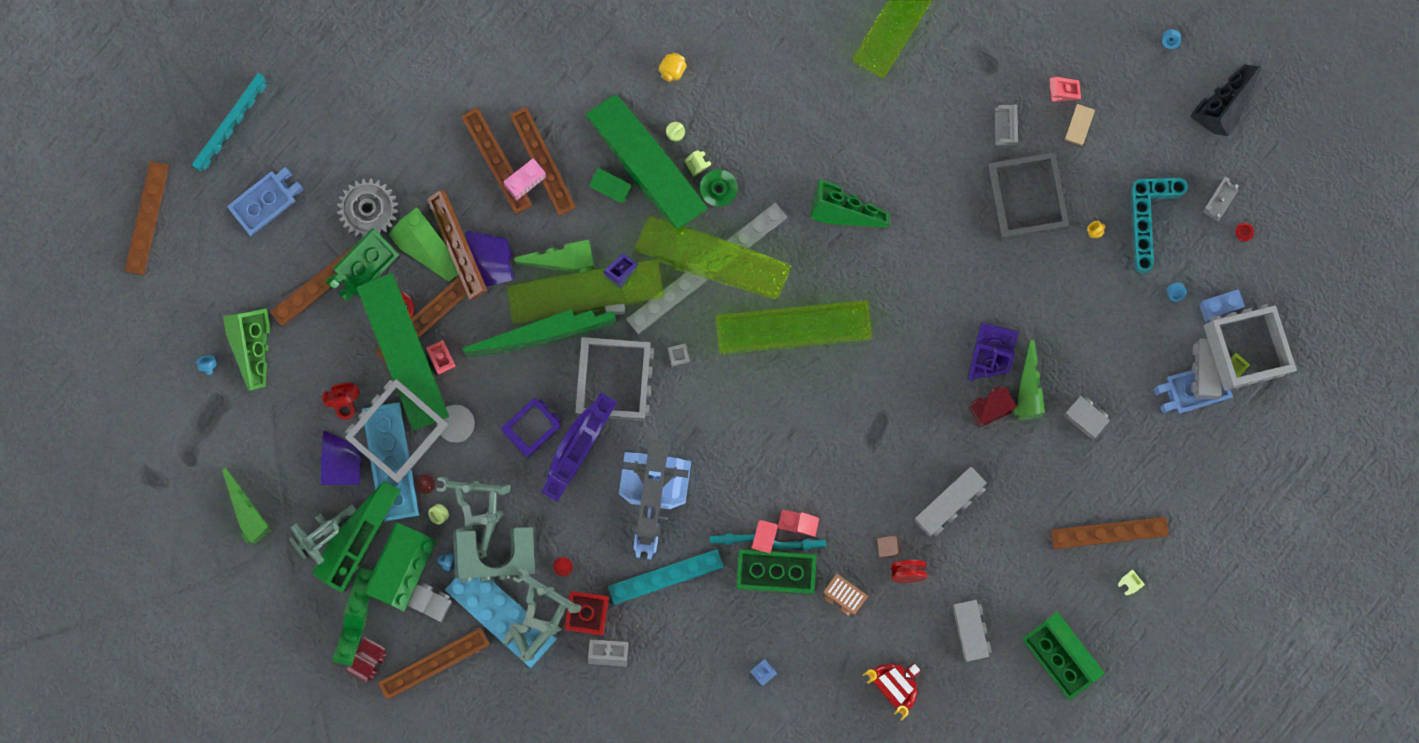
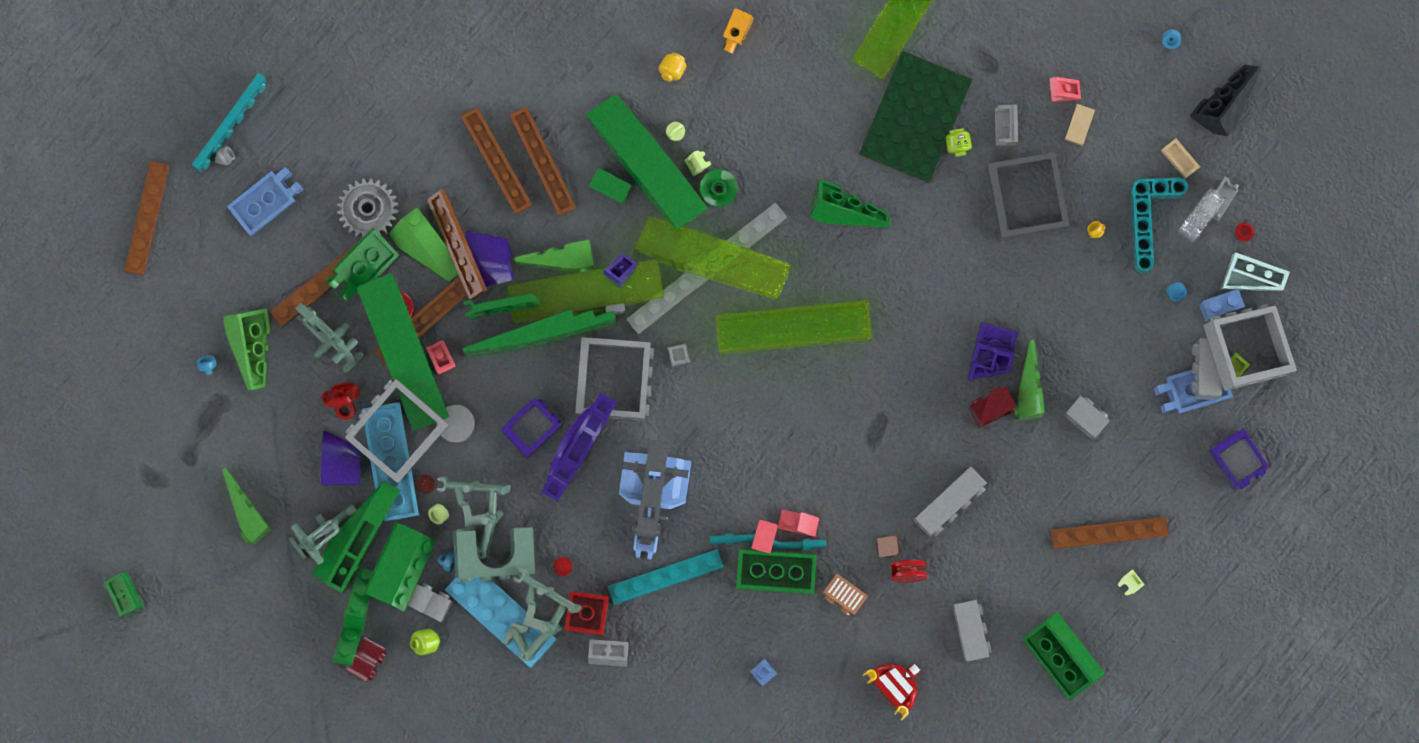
(123, 594): none -> green hinge
(224, 156): none -> light grey plate
(330, 338): none -> sand green piece
(424, 642): none -> lime head
(434, 664): dark orange plate -> none
(502, 306): none -> green tile
(524, 179): bright pink brick -> none
(739, 21): none -> light orange torso
(915, 116): none -> dark green plate
(958, 142): none -> lime head
(1180, 158): none -> tan tile
(1201, 215): none -> clear plate
(1240, 460): none -> window
(1253, 275): none -> light aqua wedge

